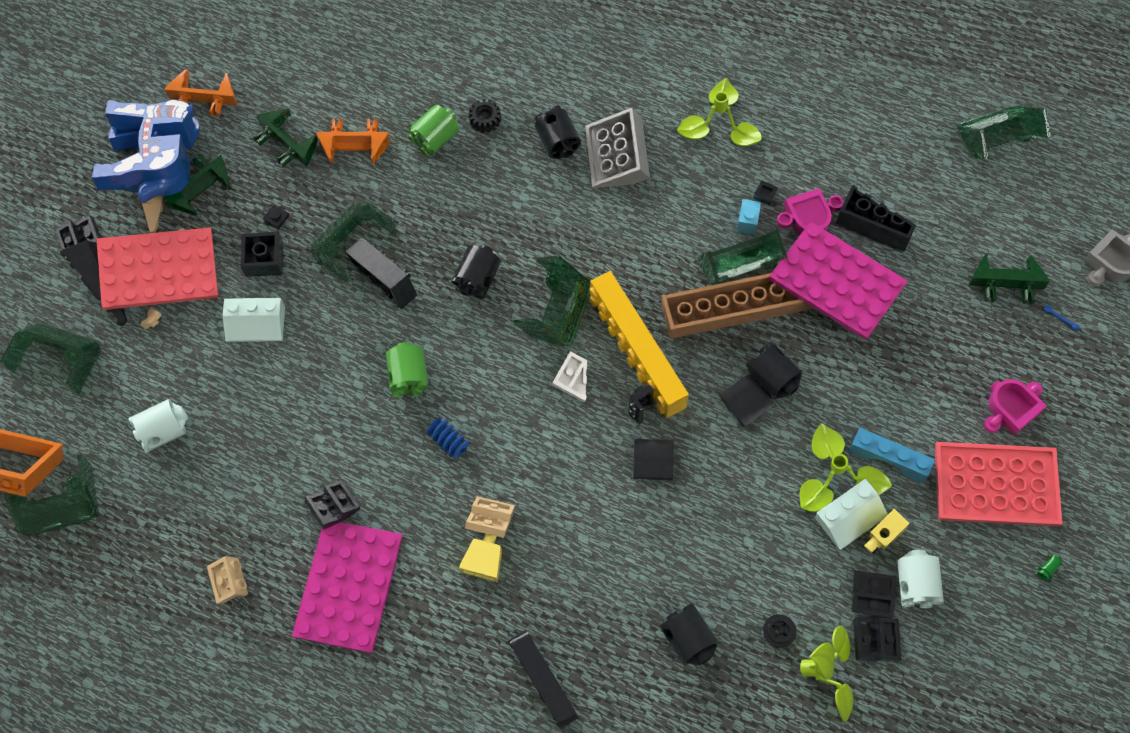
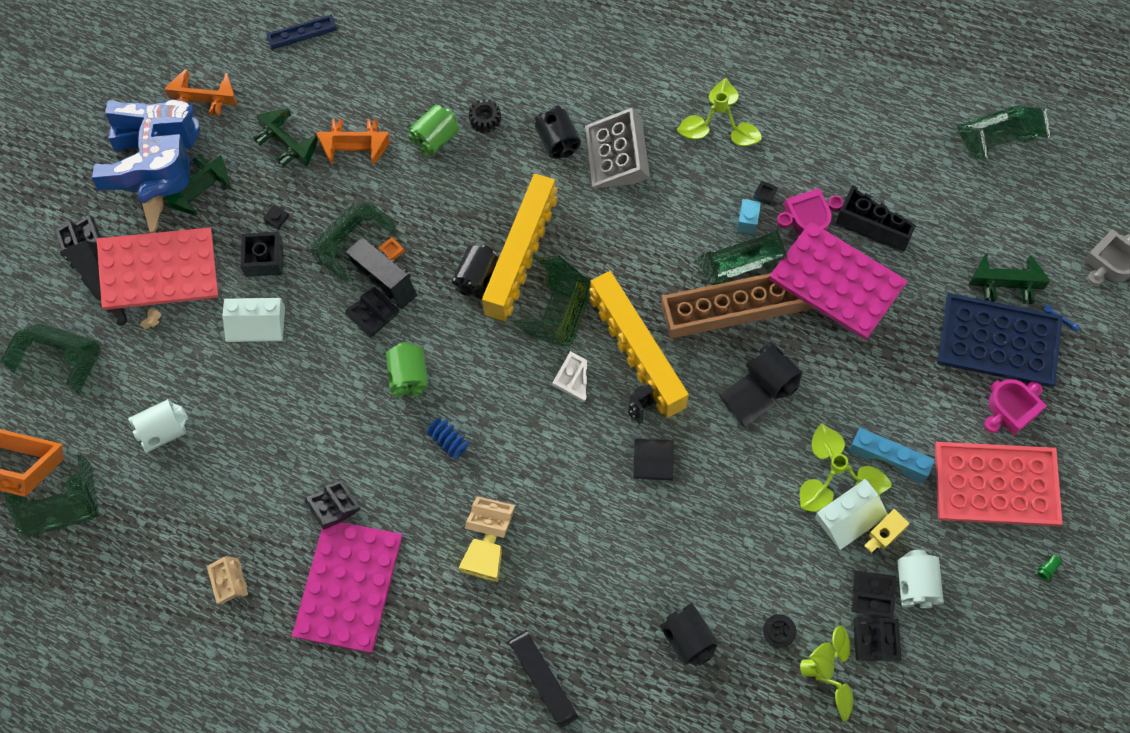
(301, 32): none -> dark blue tile
(372, 312): none -> black slope
(391, 248): none -> orange plate
(519, 248): none -> yellow brick
(1000, 340): none -> dark blue plate

